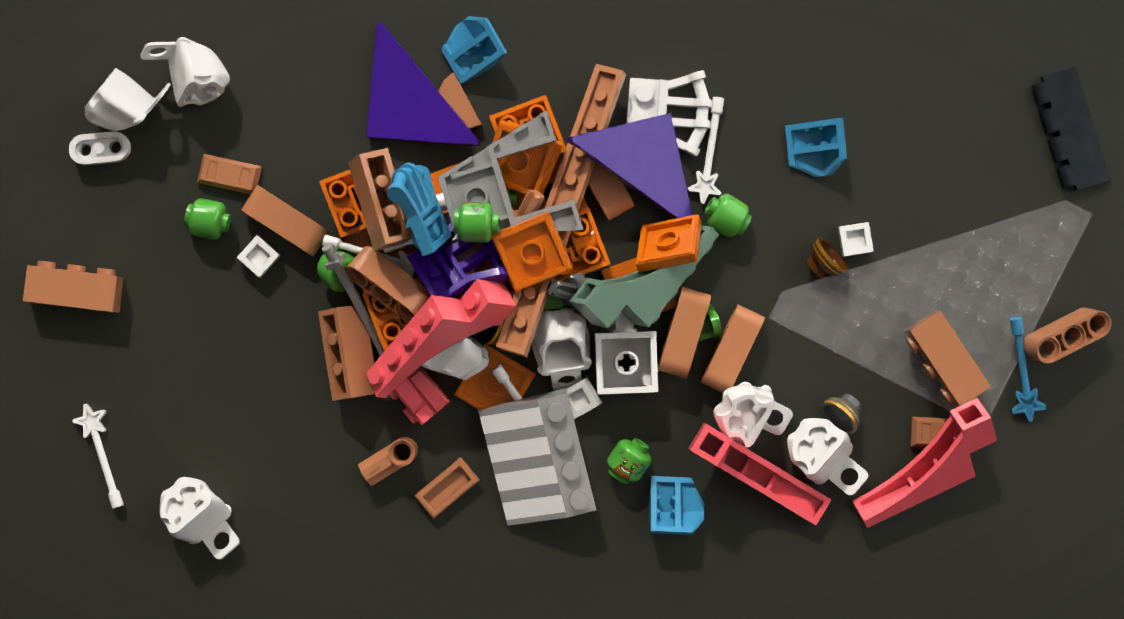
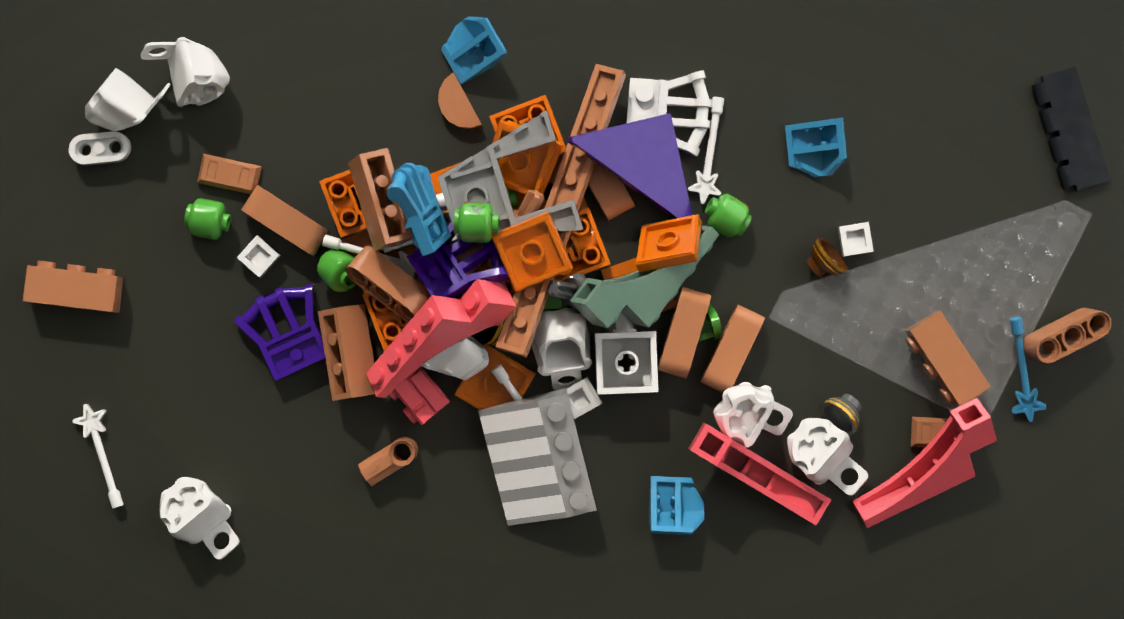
(294, 349): none -> dark purple plate
(335, 262): light grey sword -> none
(406, 102): dark purple tile -> none
(447, 487): nougat tile -> none
(629, 460): bright green head -> none

